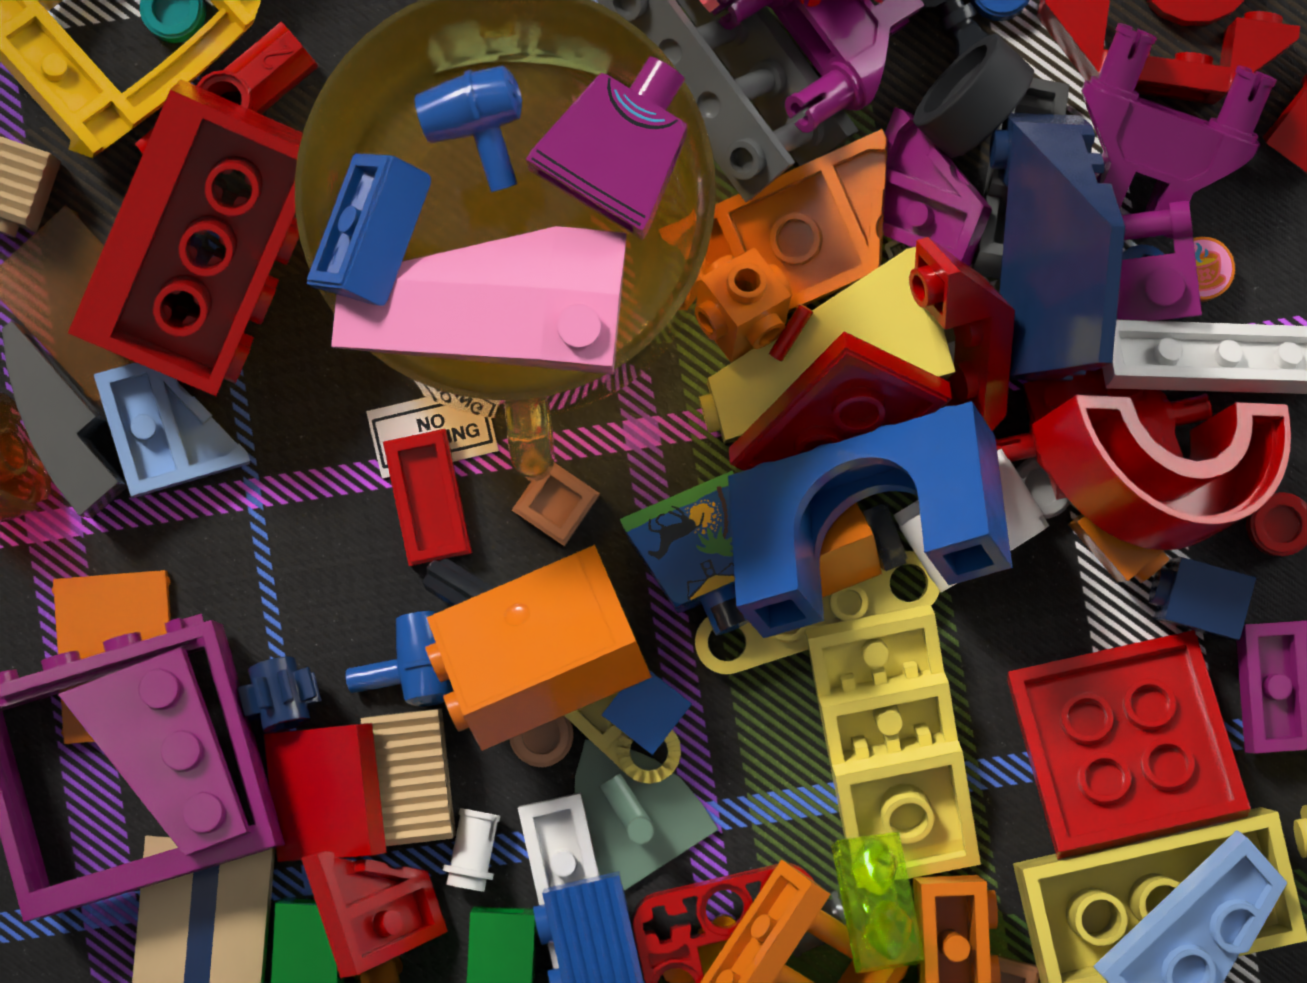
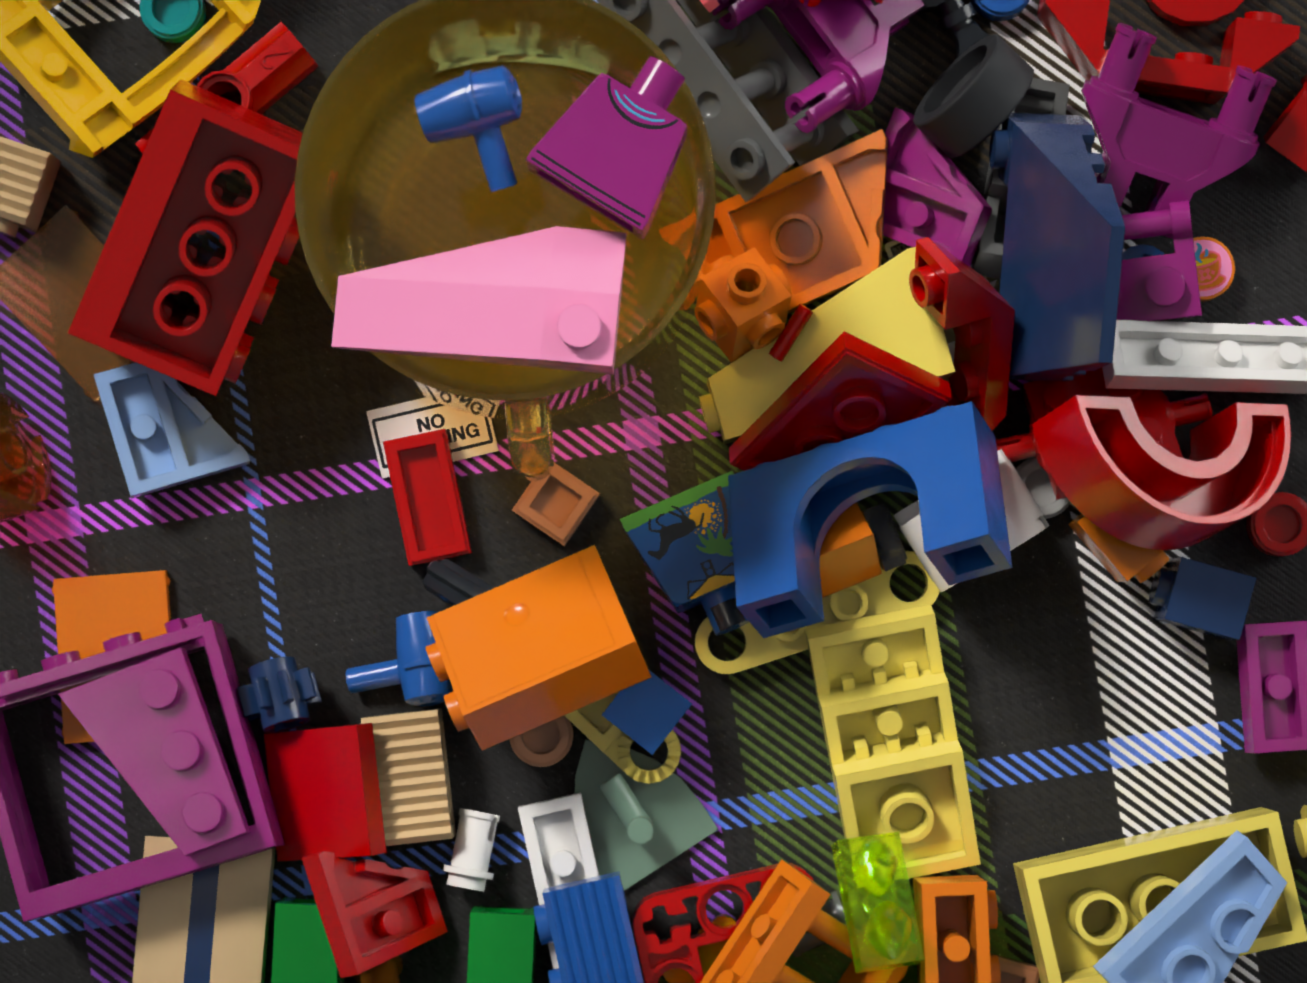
(60, 424): dark grey slope -> none
(369, 228): blue slope -> none
(1127, 744): red plate -> none

